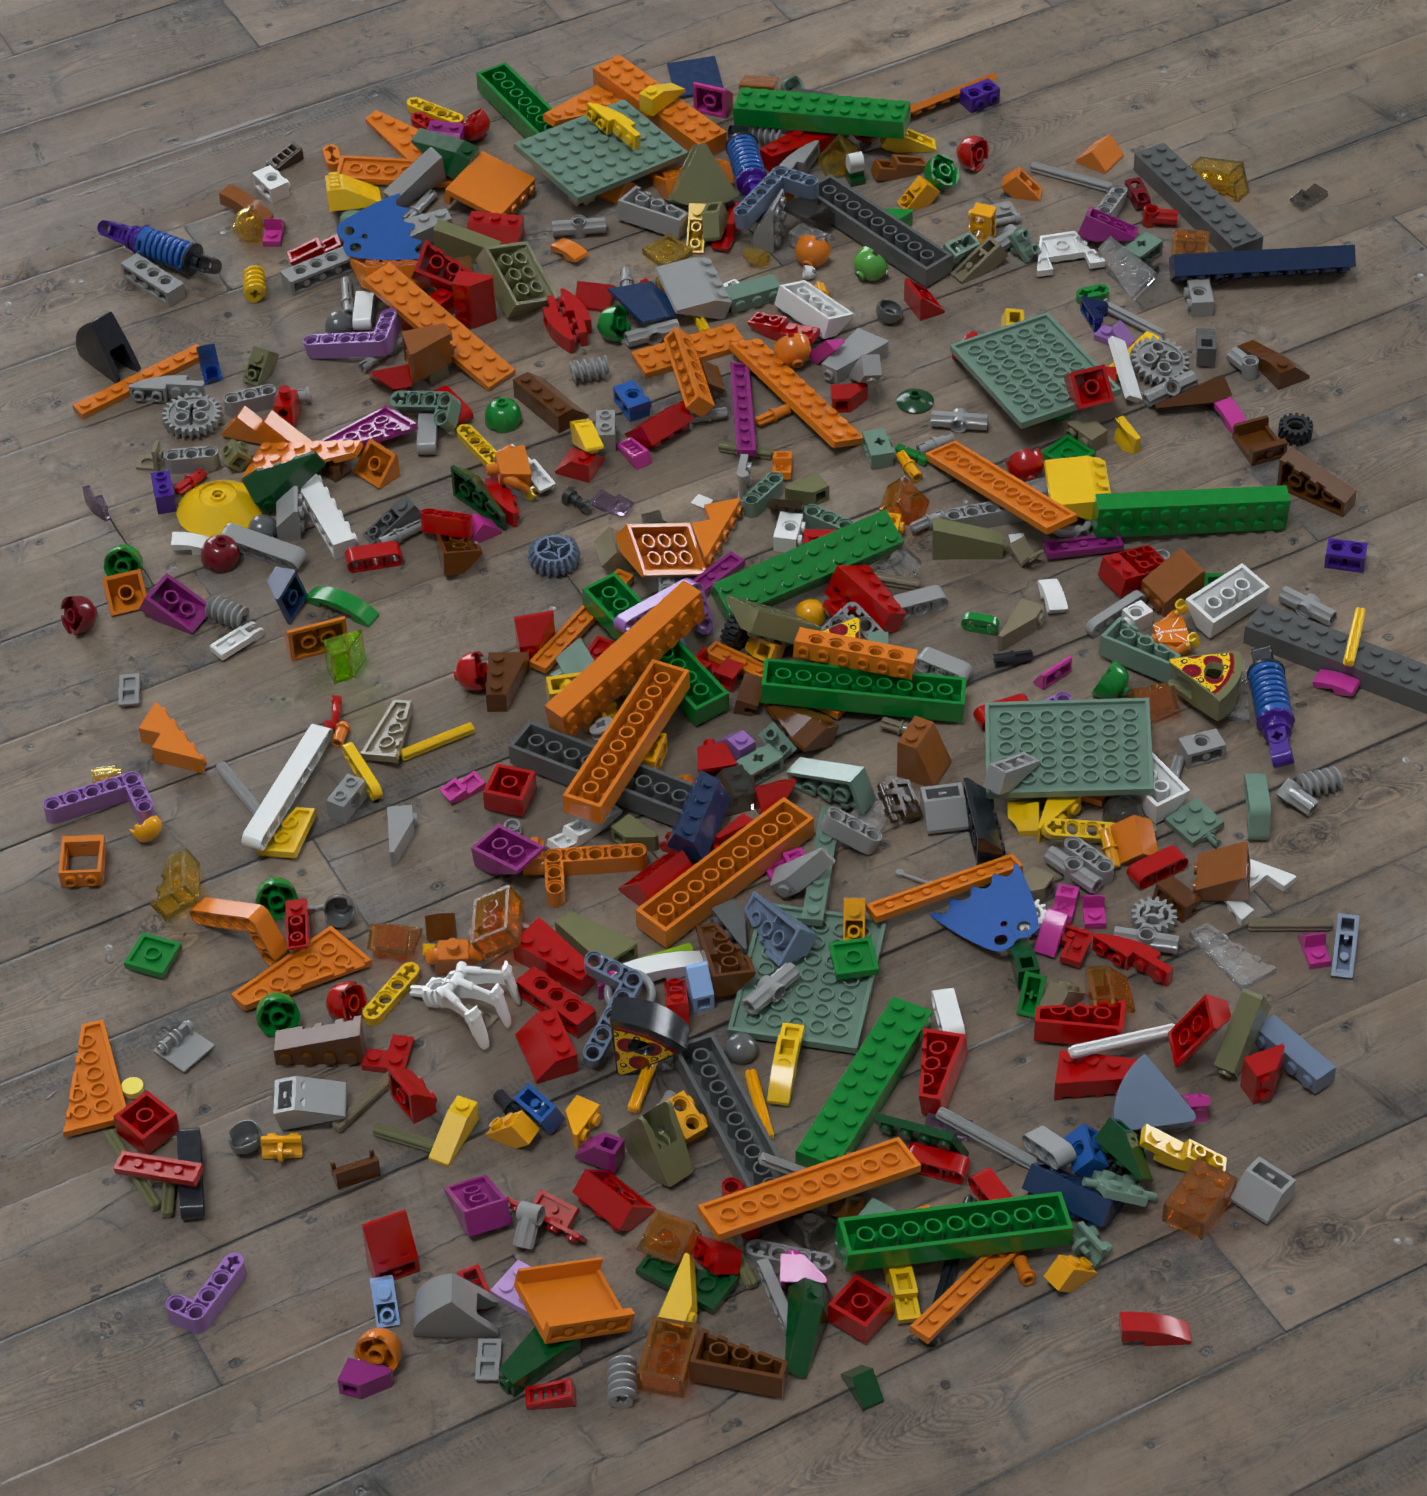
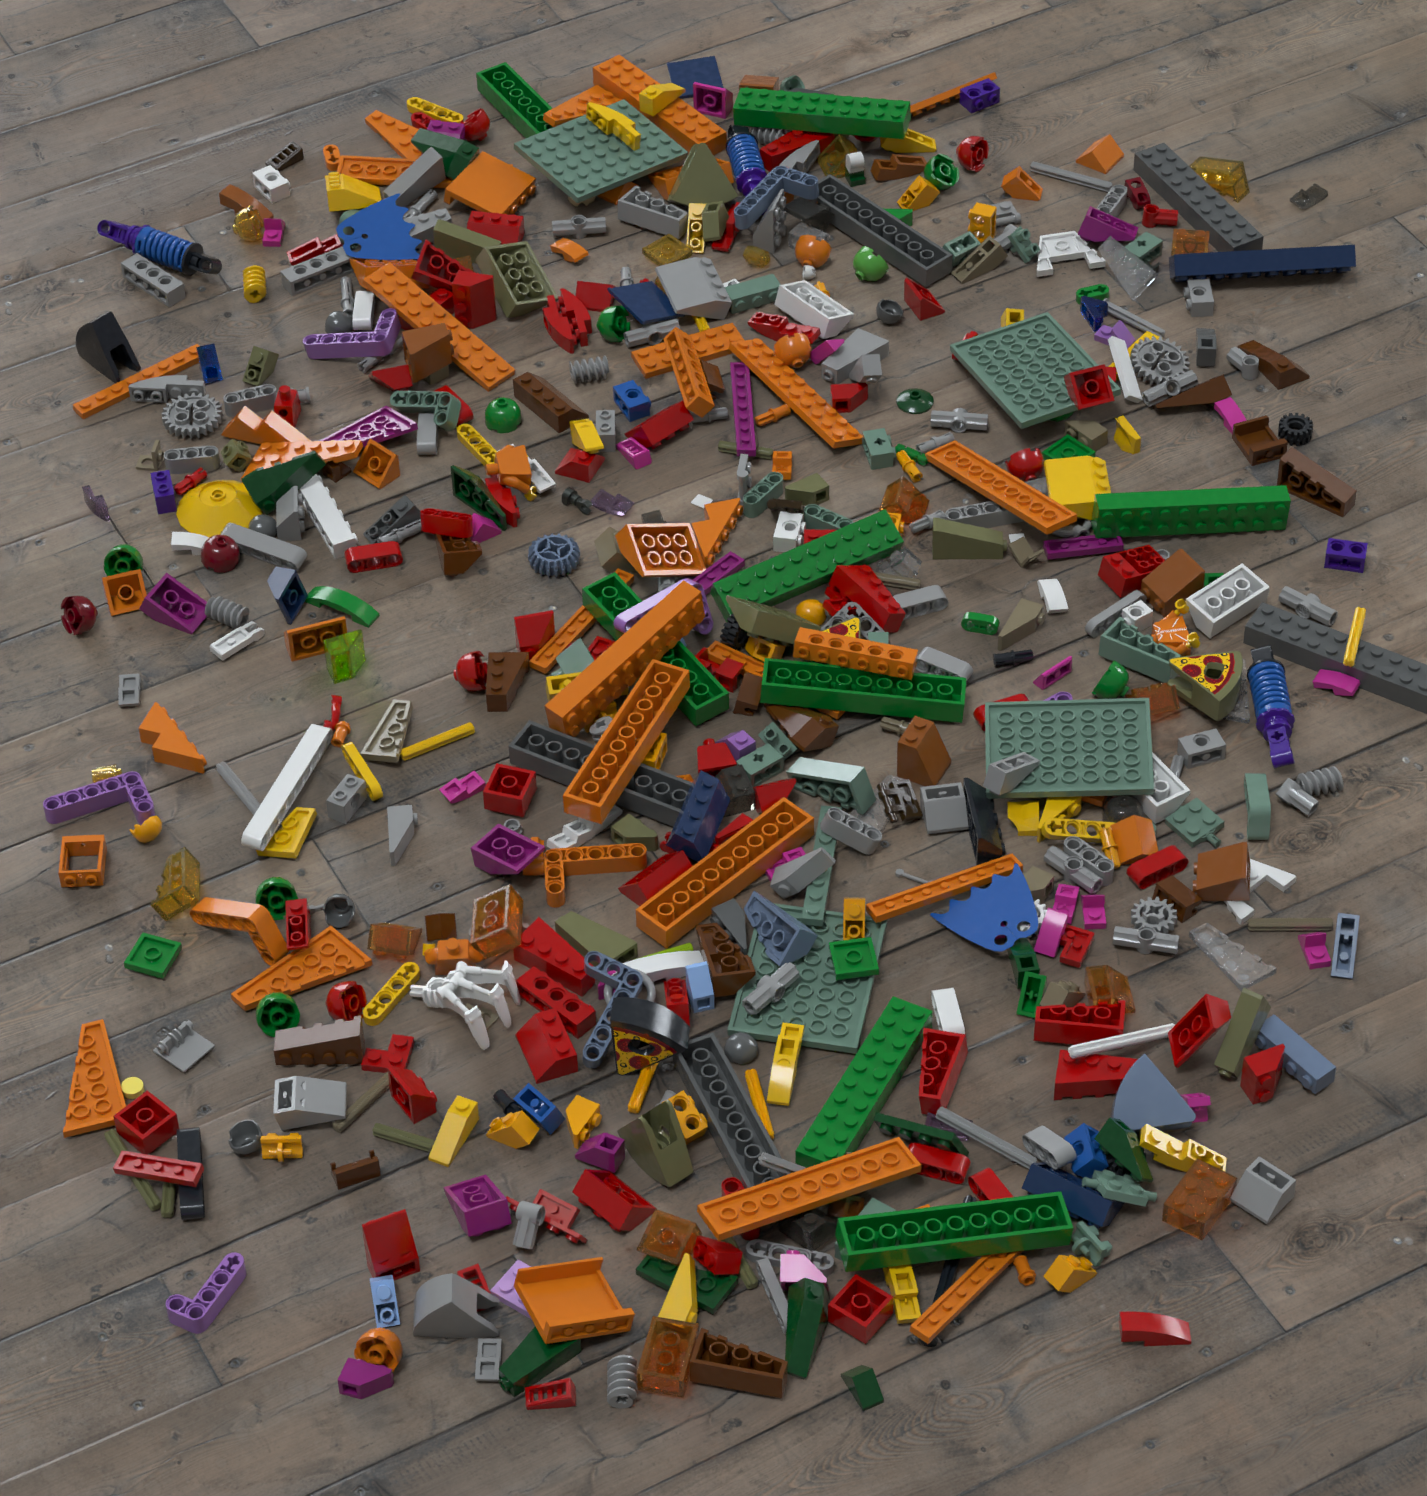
(1131, 953): red slope -> none

